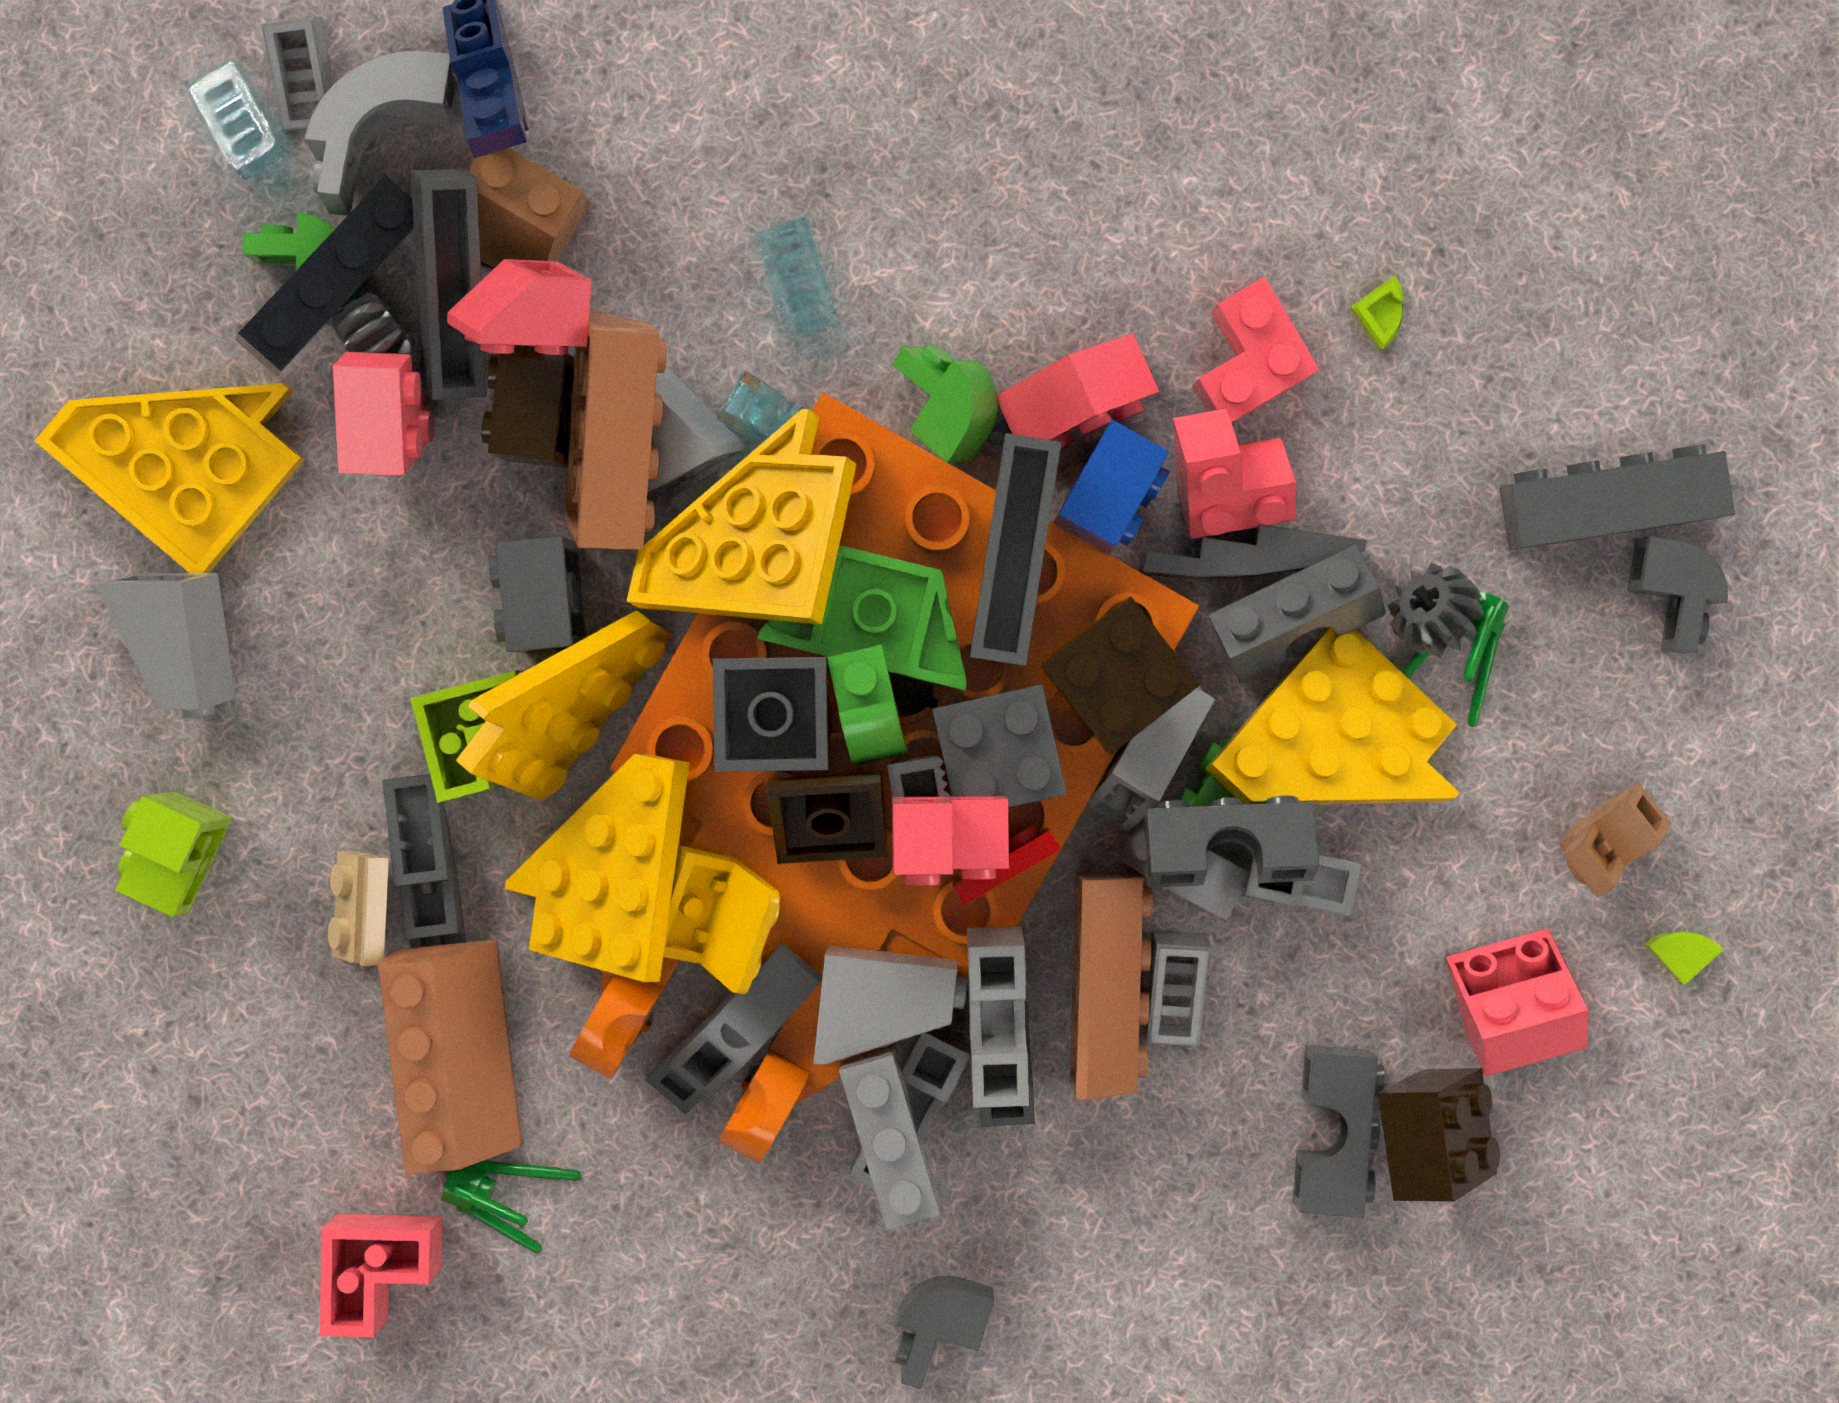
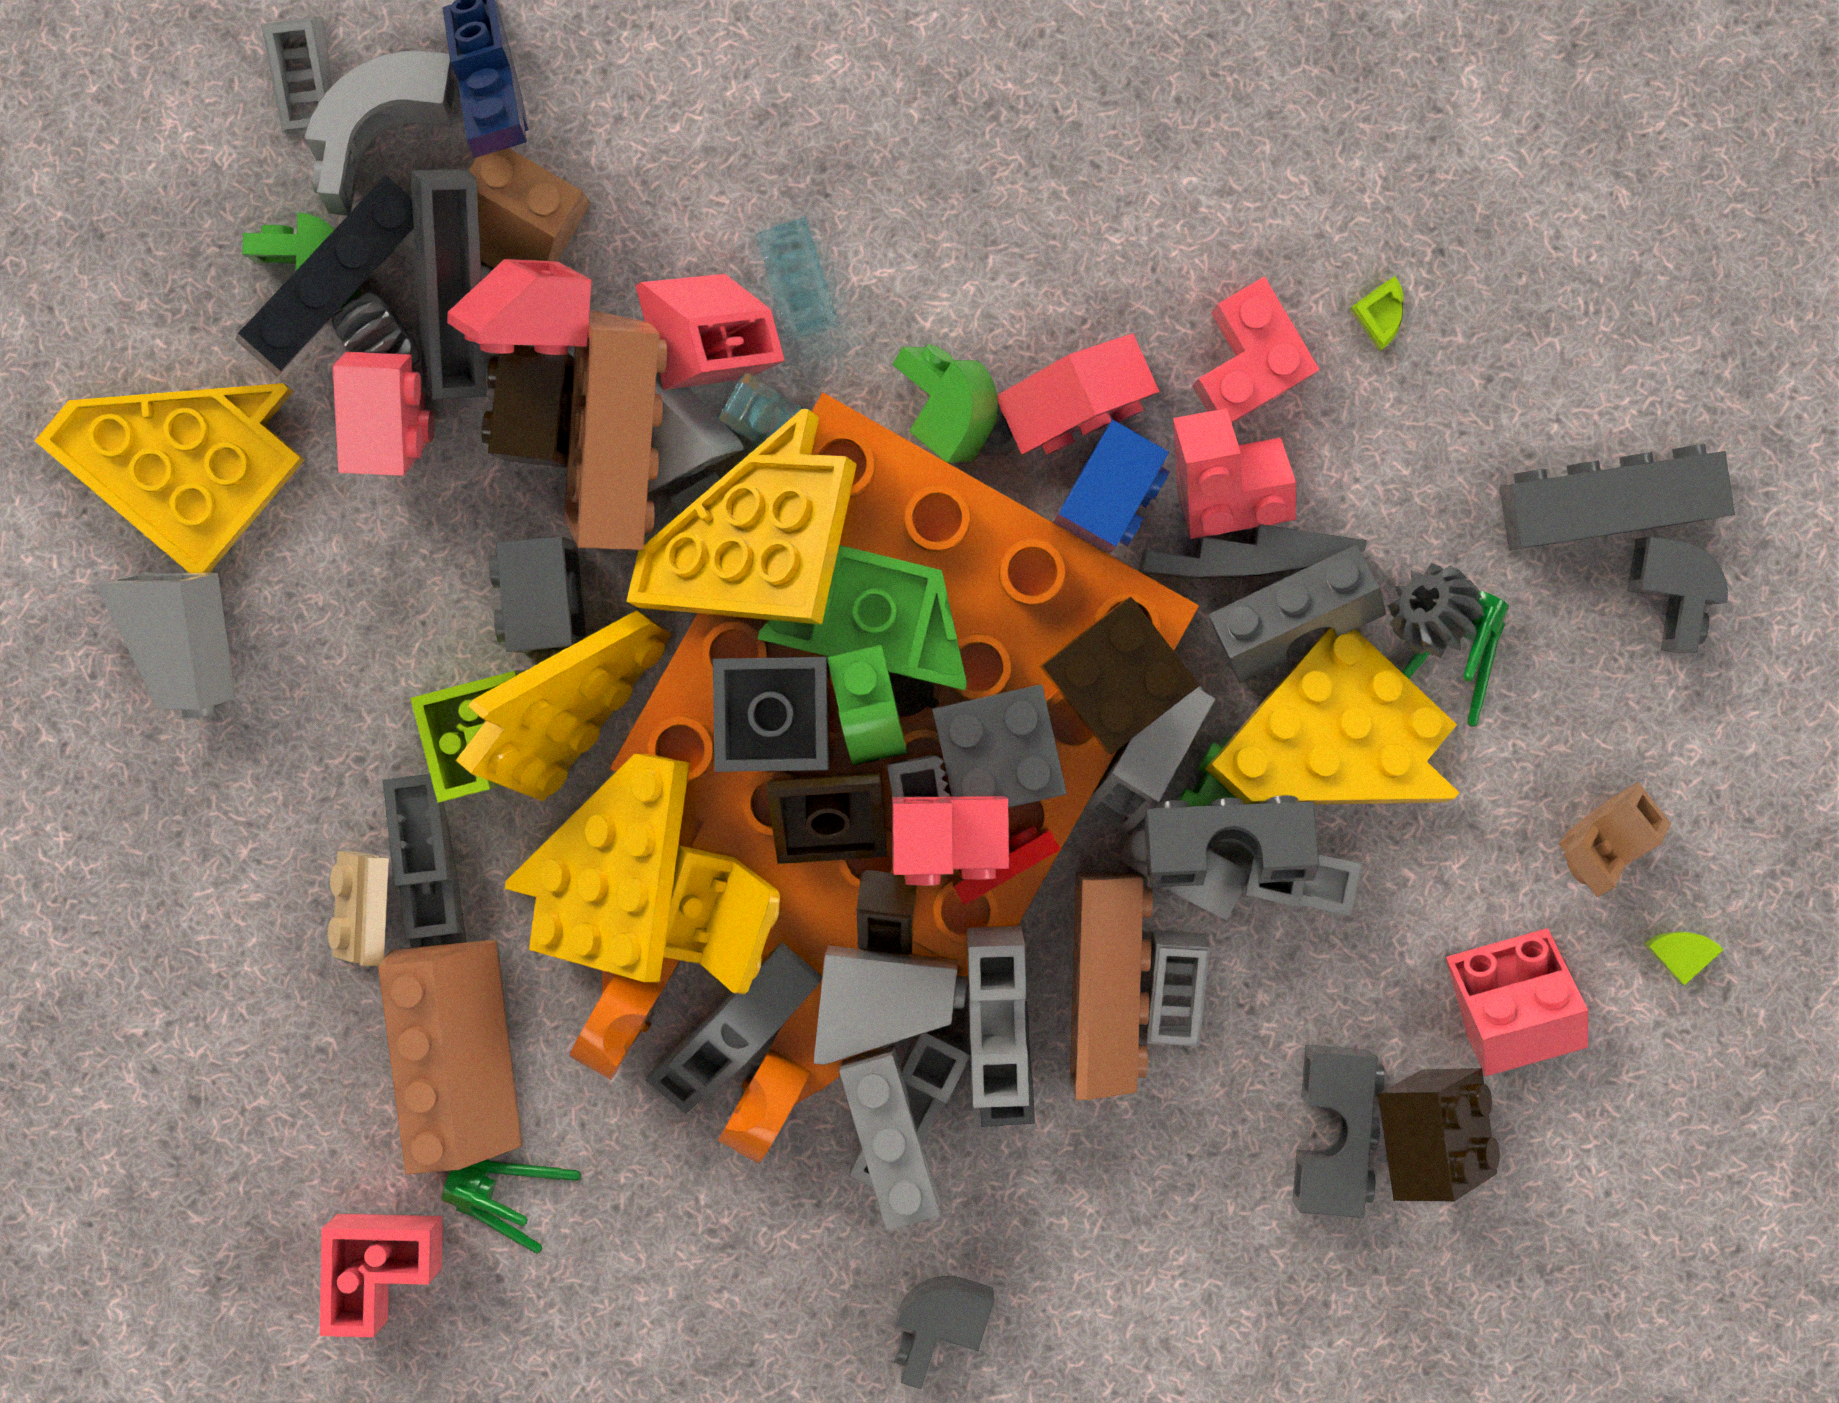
(168, 850): lime brick -> none
(259, 154): clear light blue slope -> none
(709, 329): none -> coral slope
(886, 913): none -> dark brown slope
(1015, 549): dark grey brick -> none

